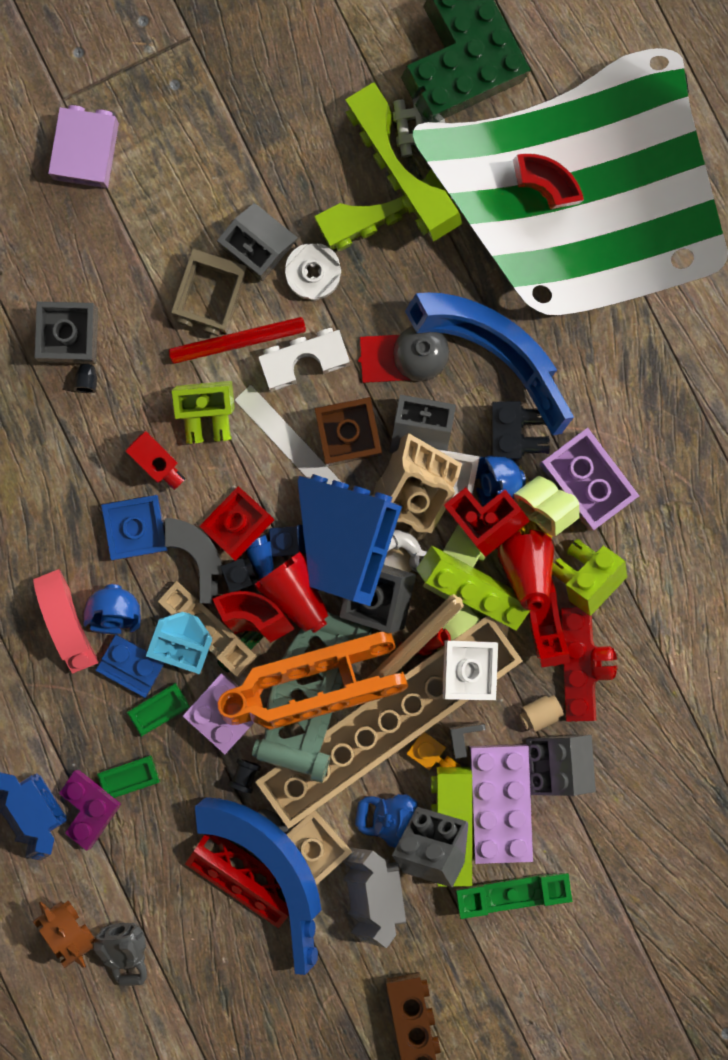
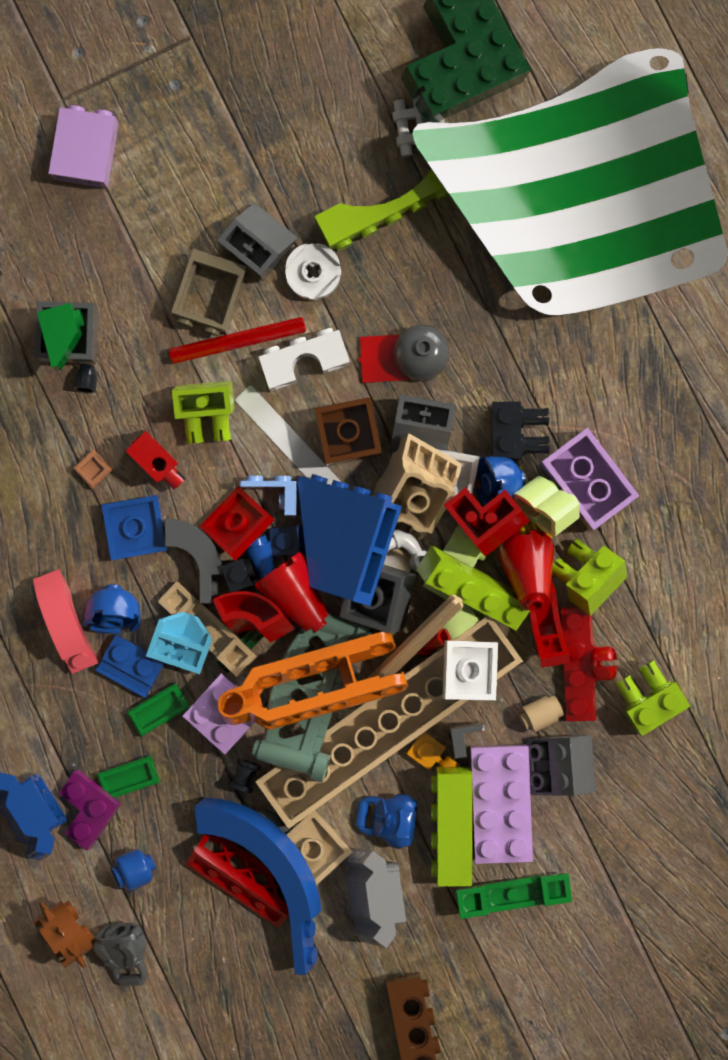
(60, 332): none -> green slope
(93, 469): none -> nougat tile
(133, 870): none -> blue head
(287, 500): none -> light blue bracket
(431, 205): lime arch -> none
(433, 847): dark grey slope -> none
(503, 338): blue arch -> none
(548, 178): red brick -> none
(657, 707): none -> lime brick

